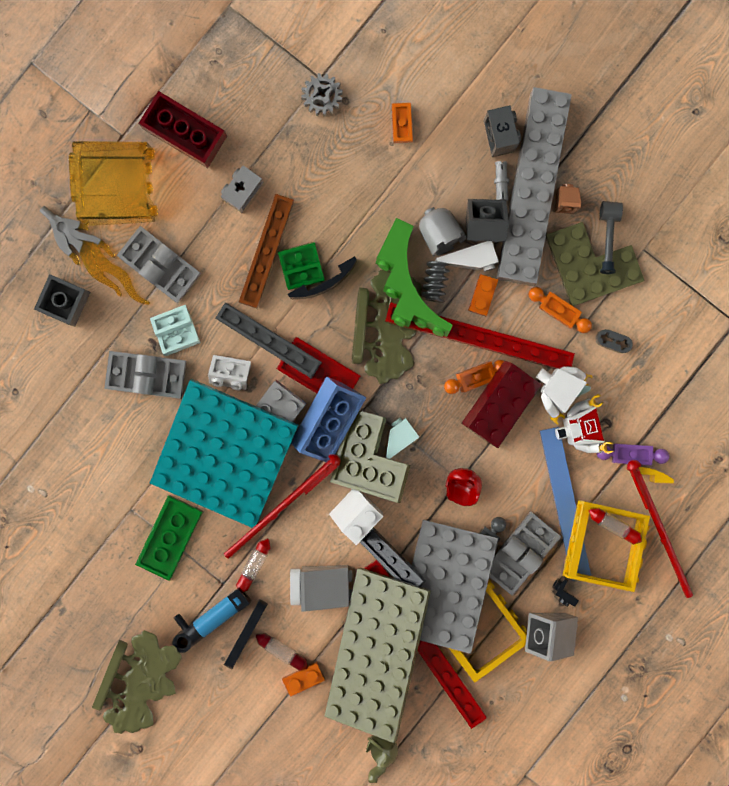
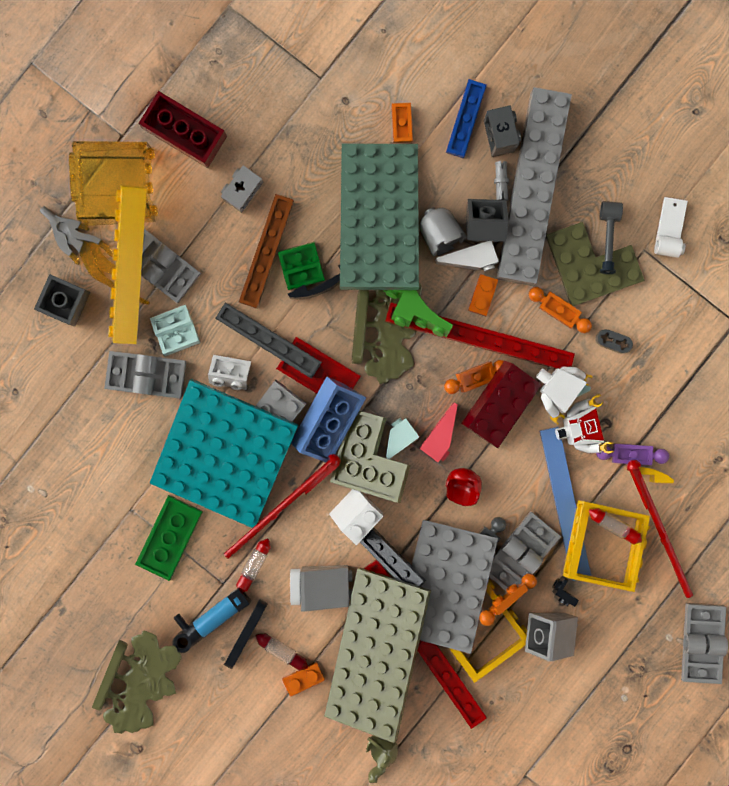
(128, 264): none -> yellow brick
(328, 90): light grey gear -> none
(379, 217): none -> sand green plate
(435, 280): dark grey piece -> none
(440, 437): none -> coral slope
(466, 118): none -> blue tile
(501, 603): none -> orange plate
(567, 199): nougat slope -> none
(670, 228): none -> white door
(704, 643): none -> light grey plate

